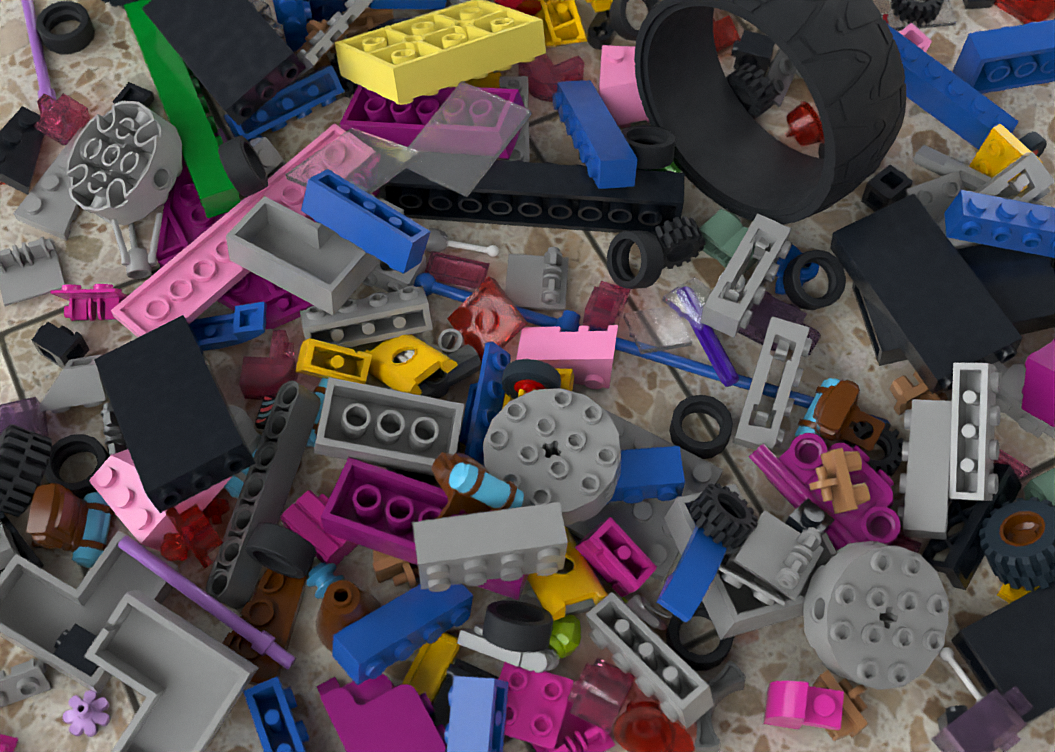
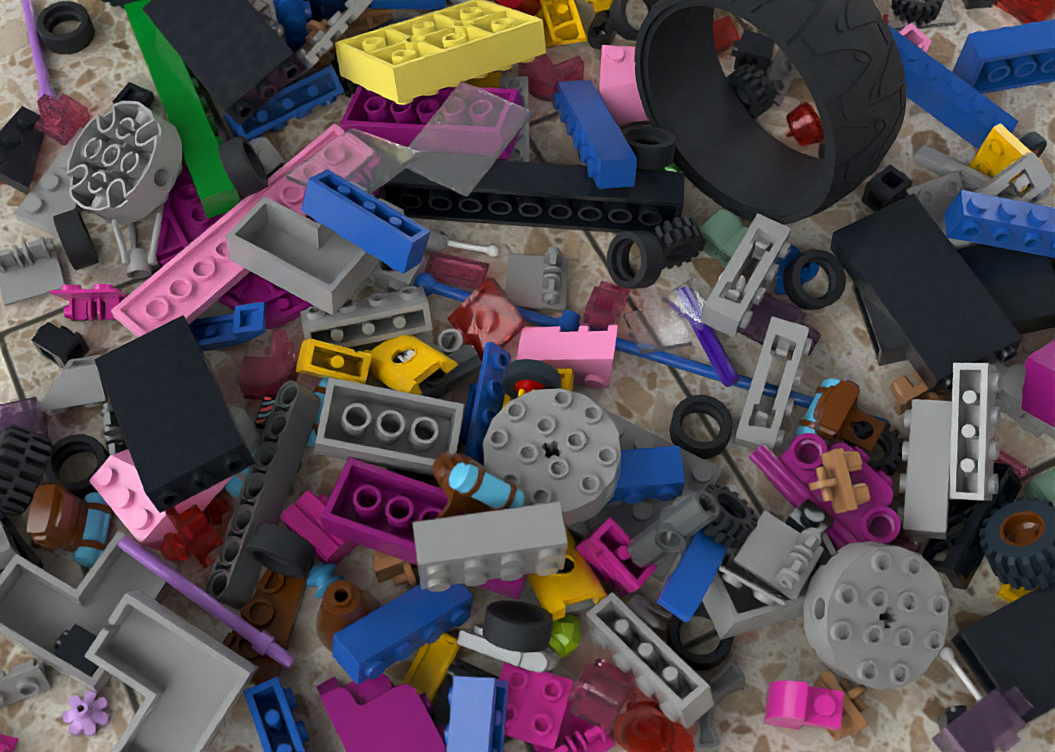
(75, 239): none -> black tyre
(673, 528): none -> dark grey piece

